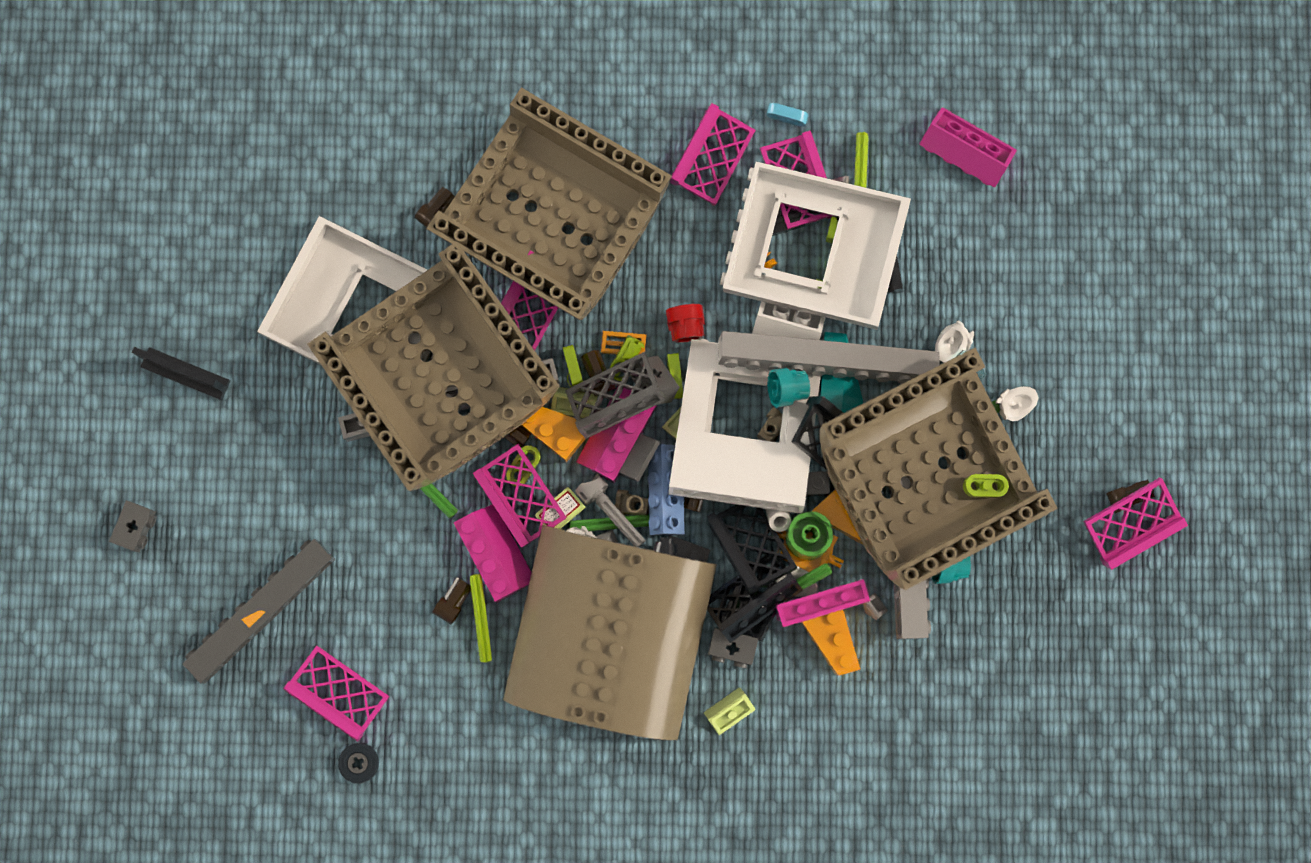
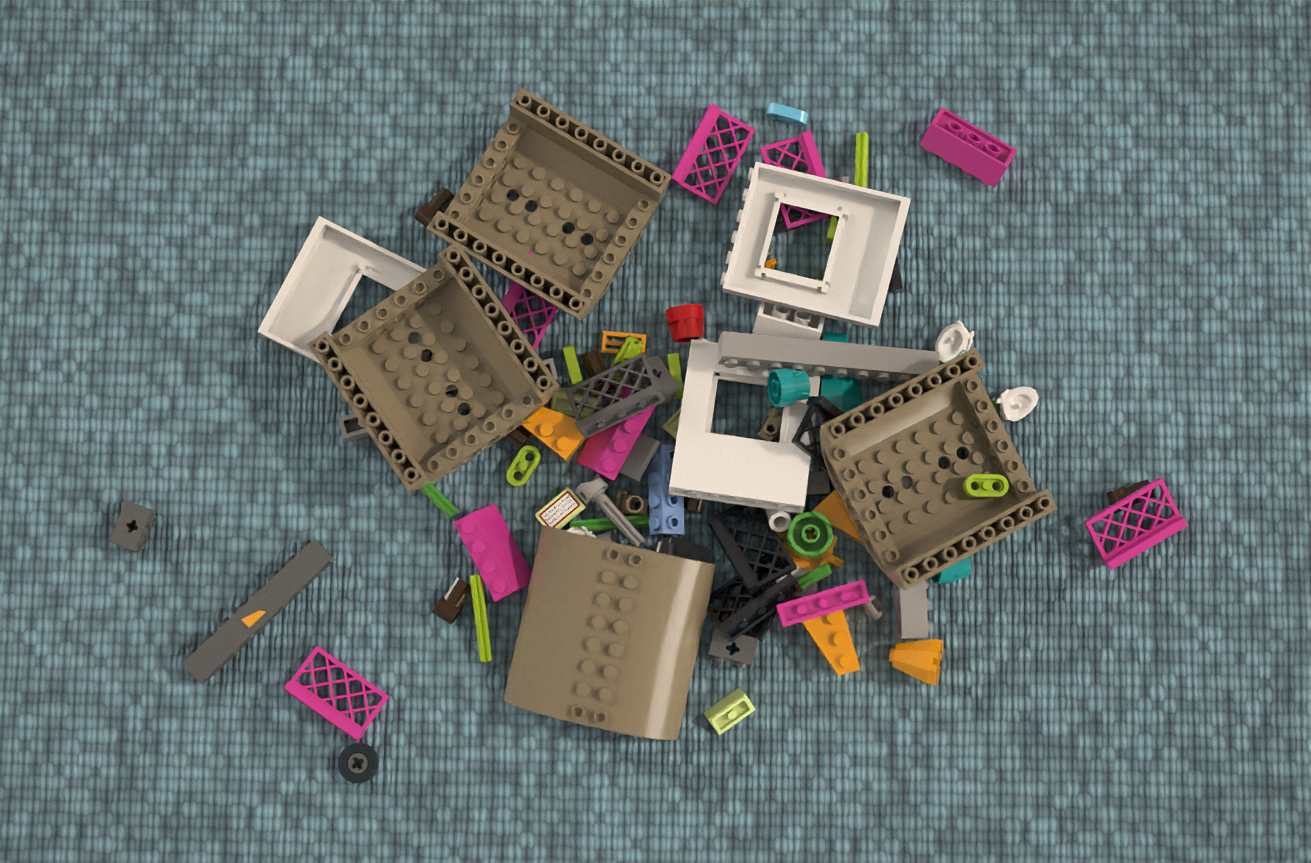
(183, 372): black fence -> none
(503, 506): dark pink fence -> none
(919, 659): none -> light orange cone

